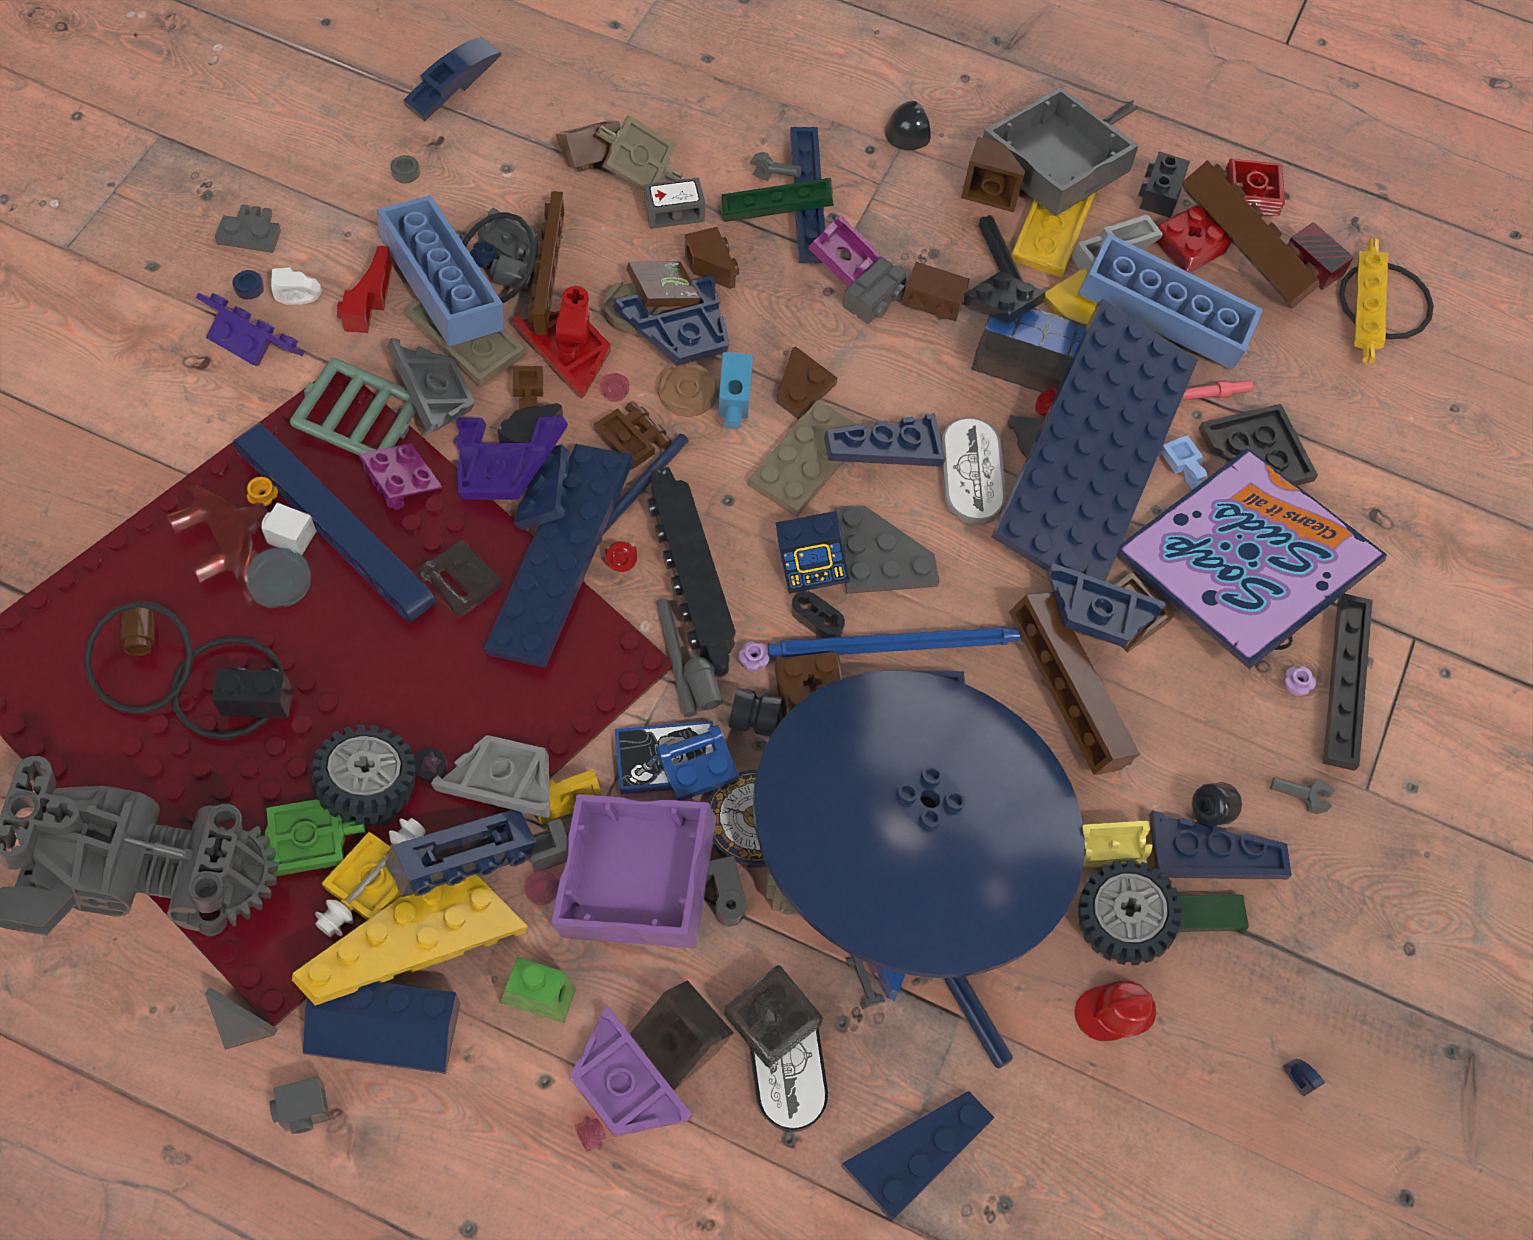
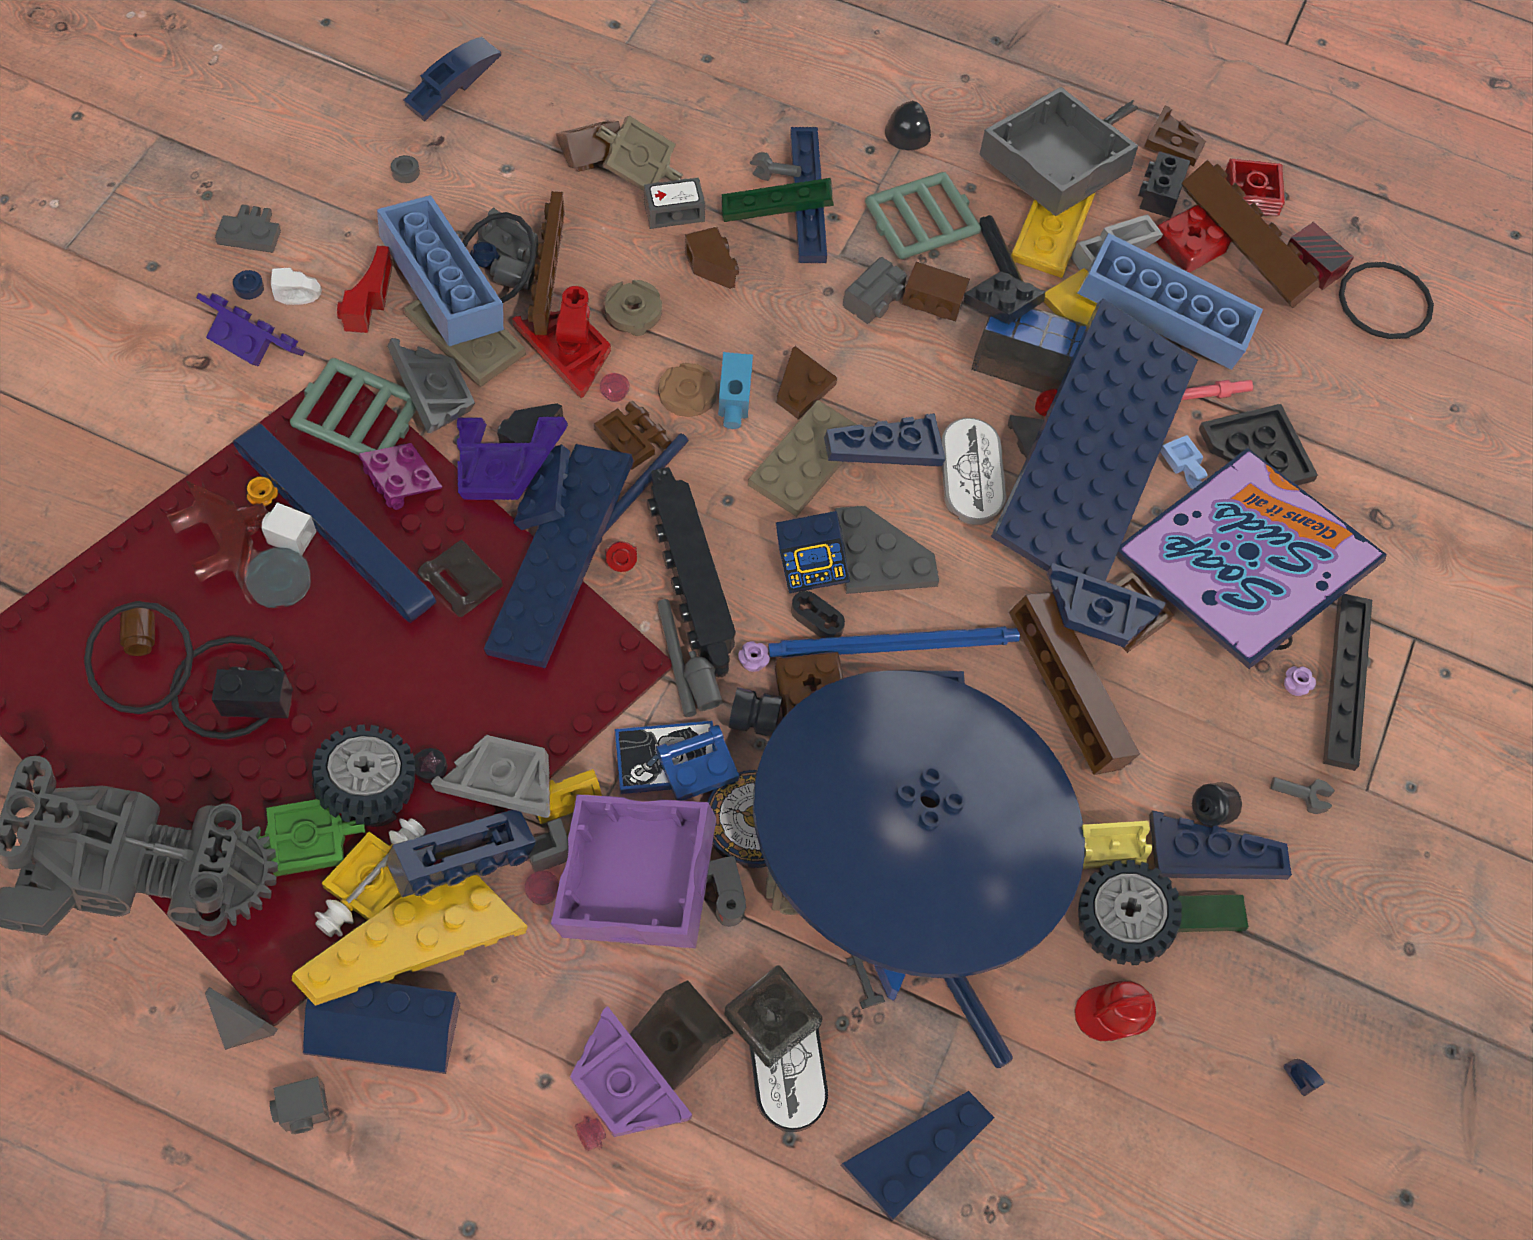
(527, 384): reddish brown plate -> none
(537, 990): bright green torso -> none
(663, 283): tile -> none
(682, 333): dark blue wing -> none
(844, 236): magenta piece -> none
(921, 187): none -> sand green bar
(993, 176): reddish brown slope -> none
(1175, 138): none -> reddish brown wing
(1371, 300): yellow plate -> none

